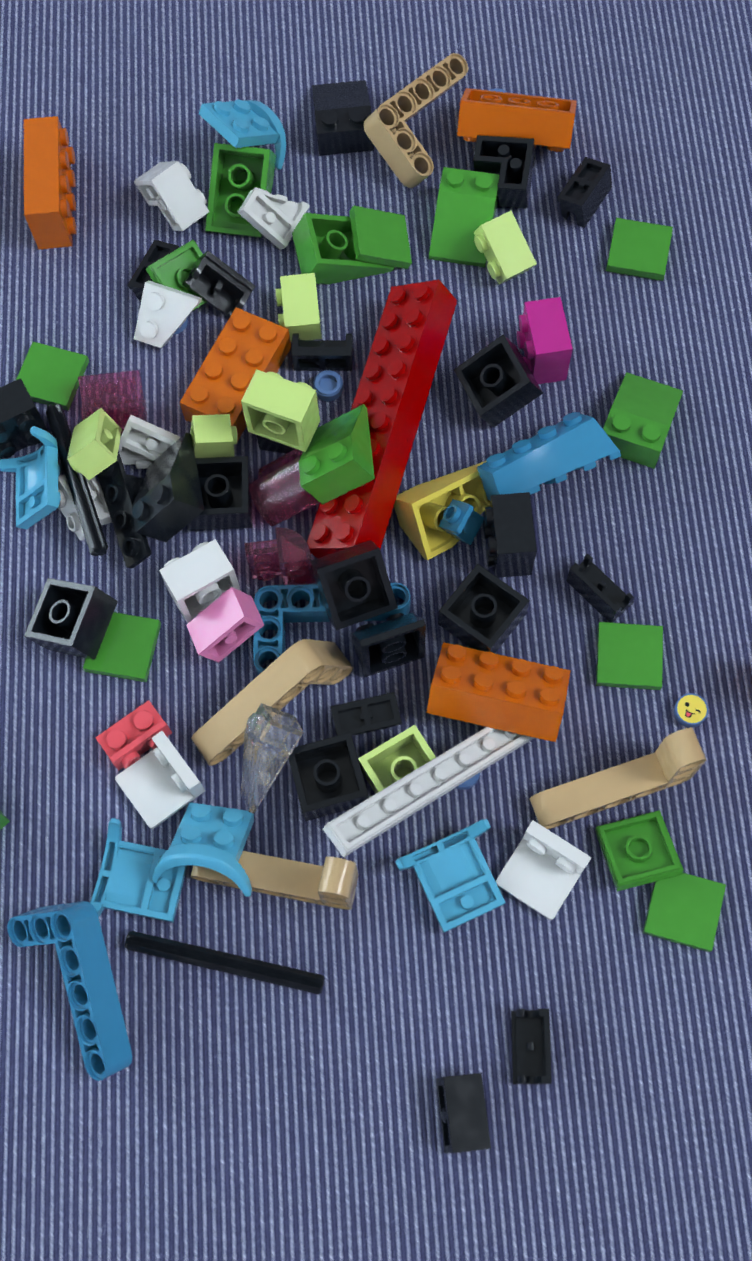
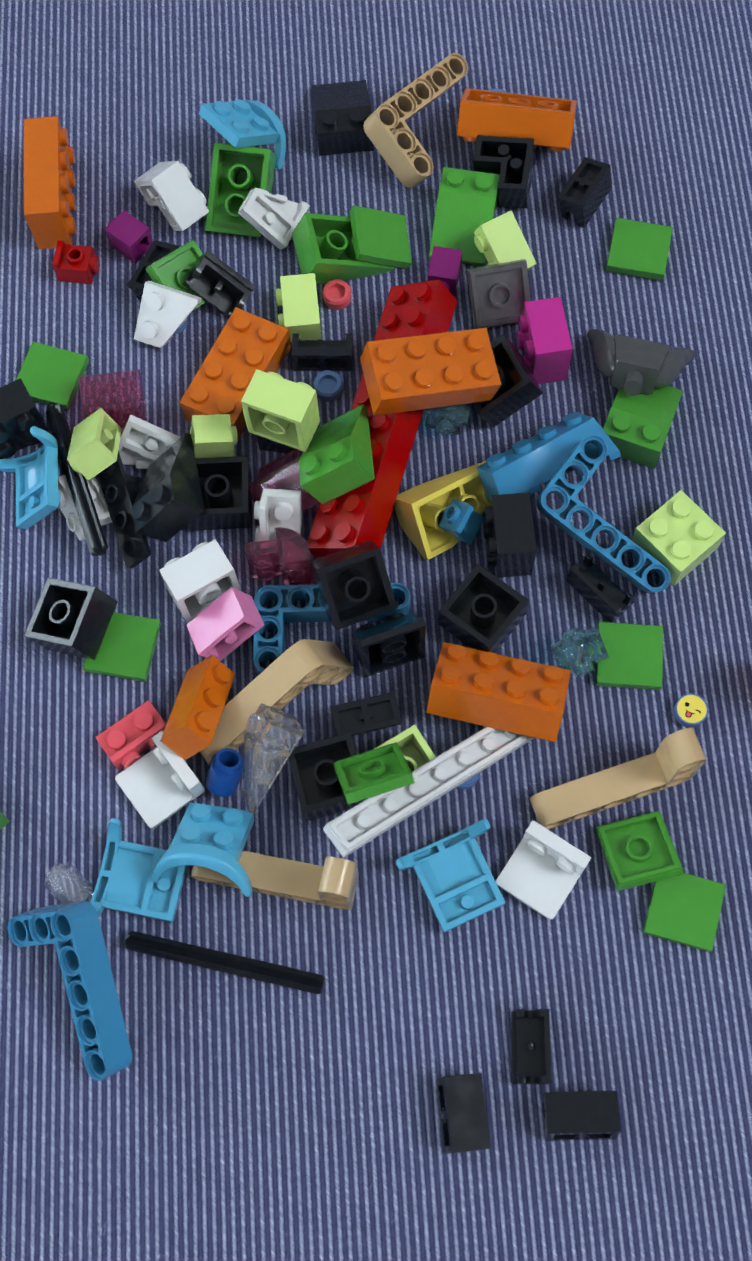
(67, 884): none -> clear brick
(75, 263): none -> red brick
(129, 236): none -> magenta brick
(198, 707): none -> orange brick
(224, 772): none -> blue brick
(276, 510): none -> white bracket
(336, 294): none -> coral tile
(373, 773): none -> bright green tile
(429, 371): none -> orange brick
(446, 267): none -> magenta brick
(448, 418): none -> clear light blue brick
(498, 293): none -> flat silver plate
(579, 650): none -> clear light blue brick
(581, 1115): none -> black hinge
(594, 523): none -> dark azure beam
(637, 363): none -> dark grey torso
(679, 536): none -> yellowish green brick

